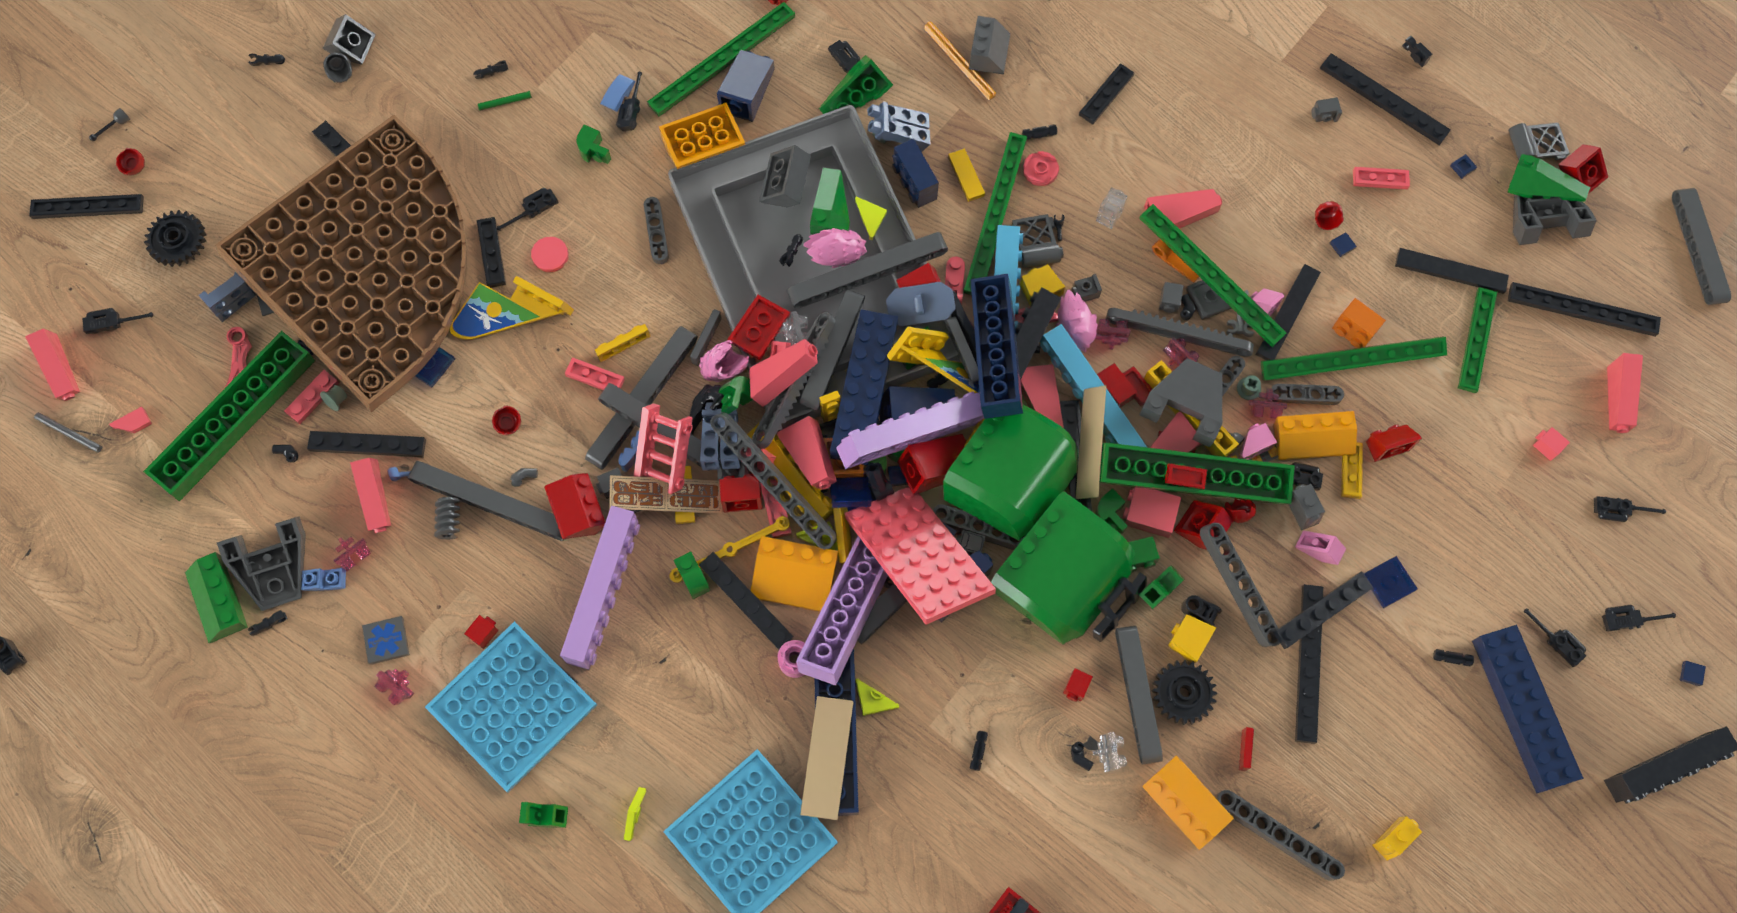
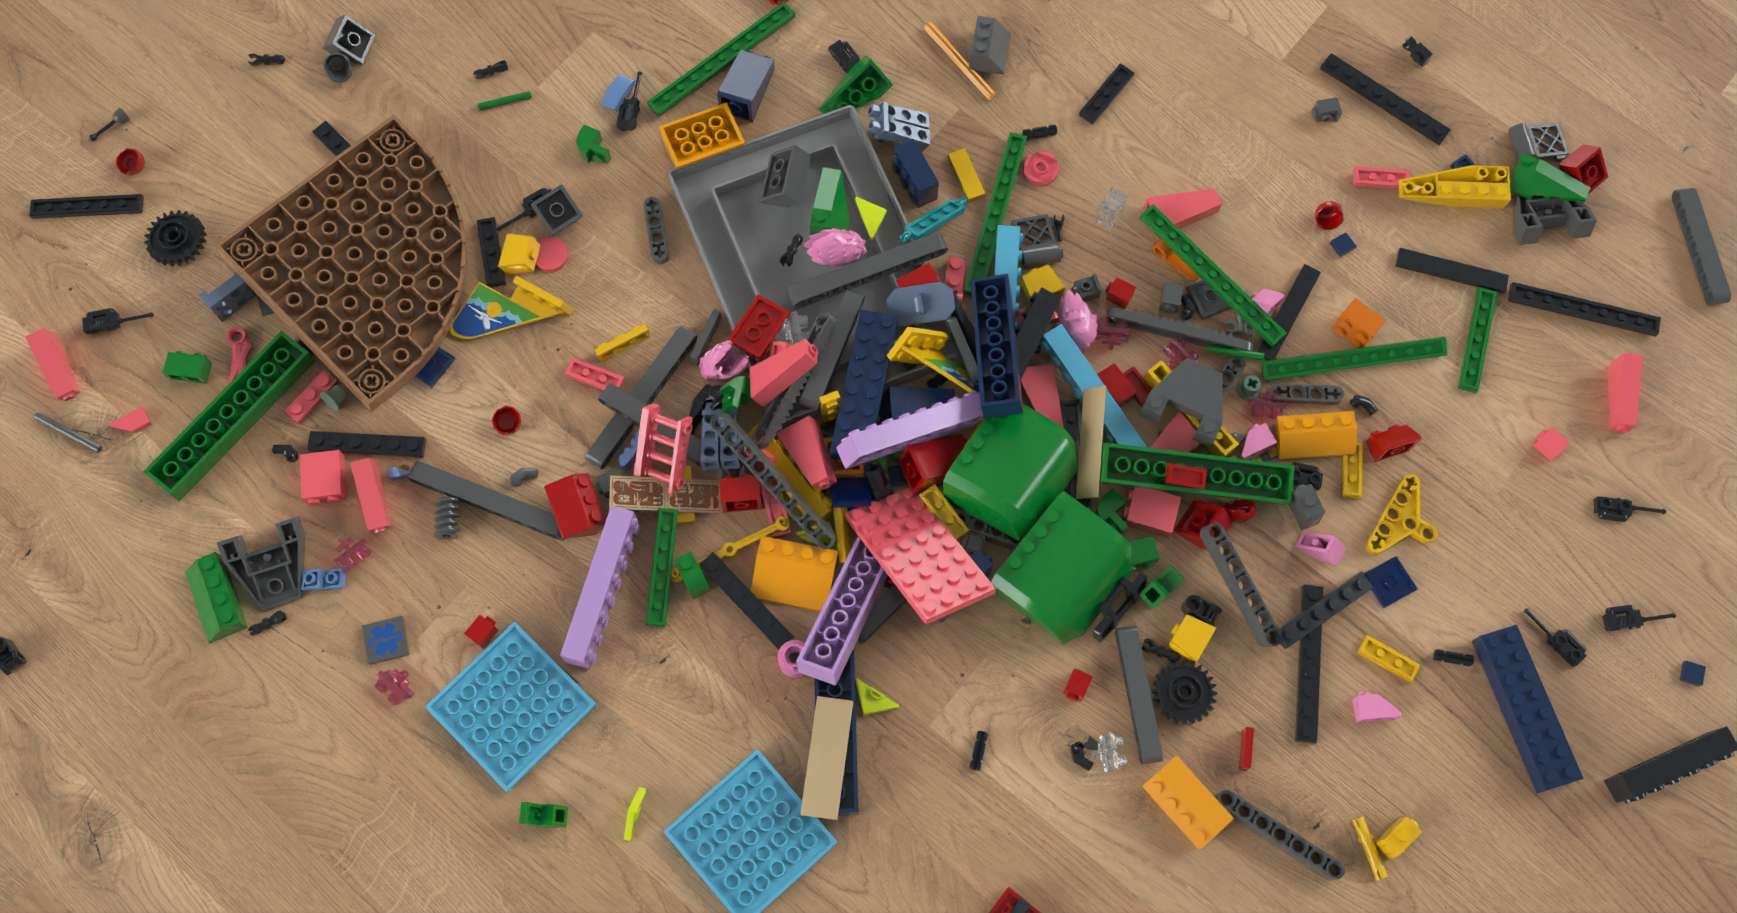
(187, 367): none -> green brick
(323, 477): none -> coral brick
(519, 254): none -> yellow torso
(556, 210): none -> dark grey brick
(661, 567): none -> green tile
(934, 219): none -> teal plate
(943, 511): none -> yellow tile
(1120, 292): none -> red brick
(1172, 656): none -> black piece
(1235, 352): none -> green bar
(1365, 402): none -> black arm
(1369, 847): none -> yellow pin
(1373, 708): none -> bright pink slope
(1388, 658): none -> yellow tile
(1405, 511): none -> yellow beam
(1460, 187): none -> yellow wedge

